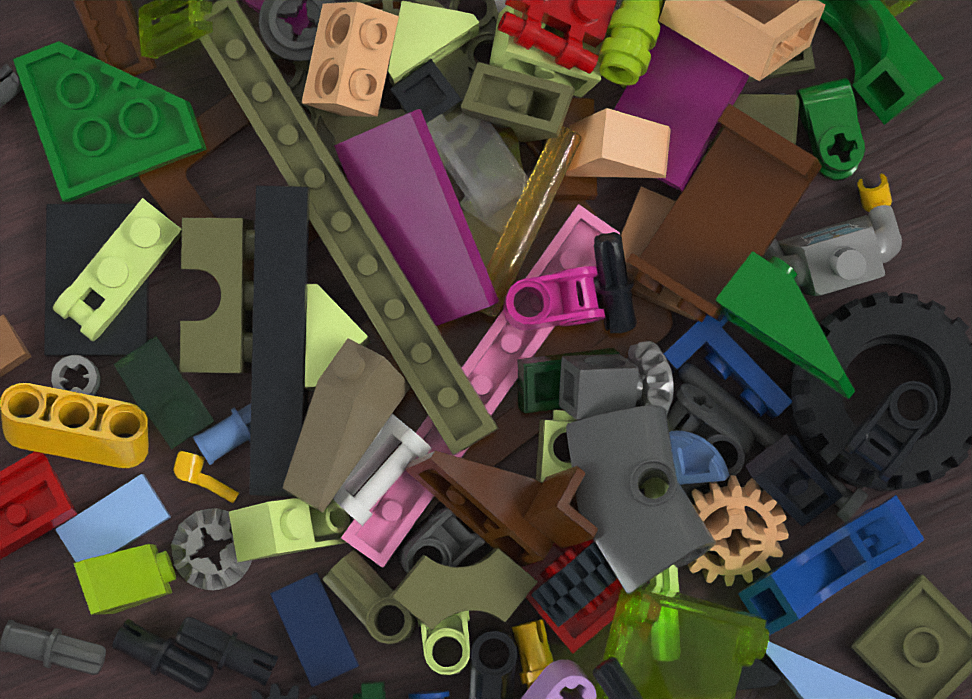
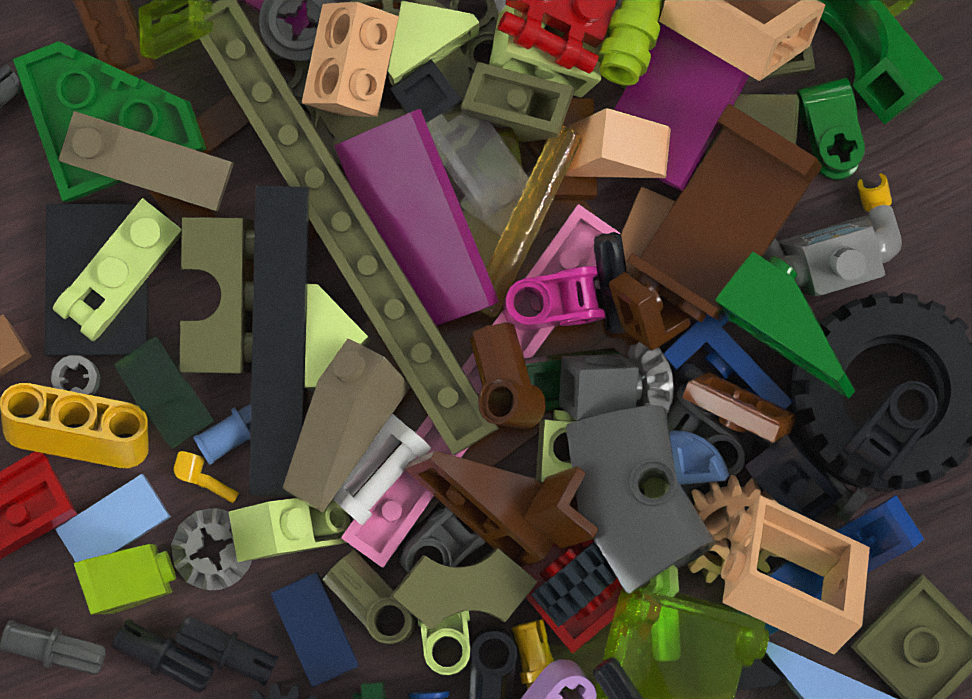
(145, 161): none -> dark tan slope
(504, 378): none -> reddish brown piece
(645, 313): none -> reddish brown bracket
(739, 408): none -> dark orange plate
(811, 545): none -> light nougat window

